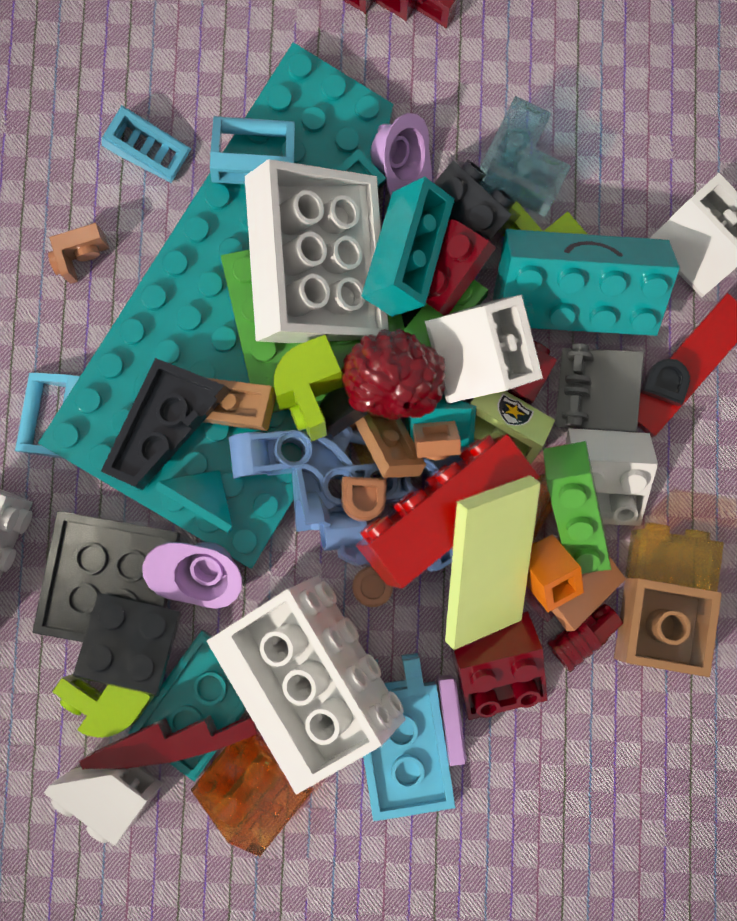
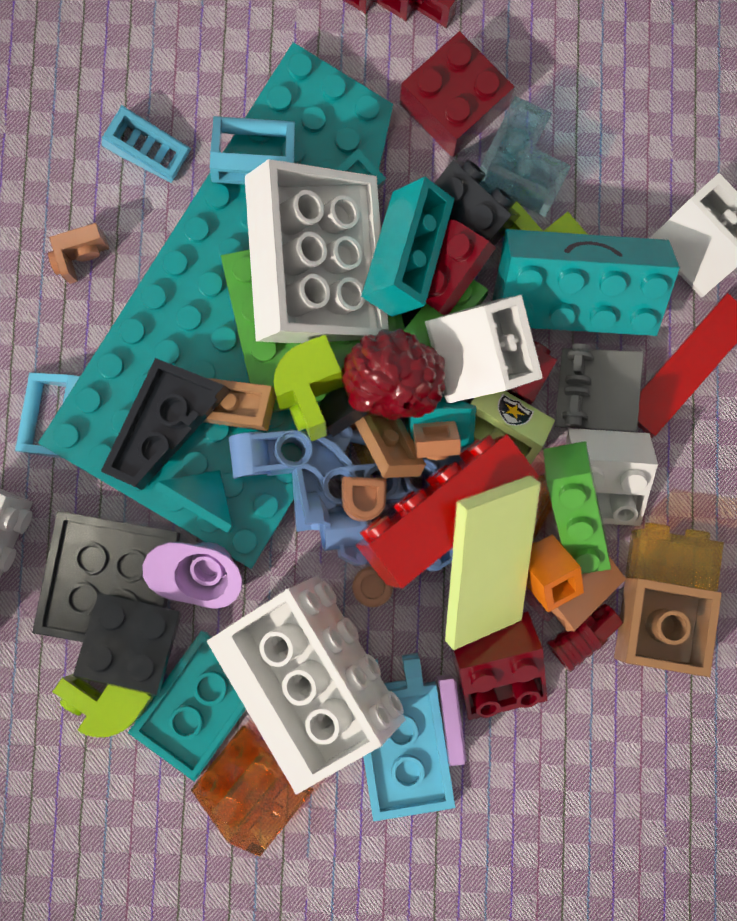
(104, 799): white slope -> none
(158, 744): dark red slope -> none
(402, 151): lavender piece -> none
(456, 94): none -> dark red brick
(667, 381): black tile -> none

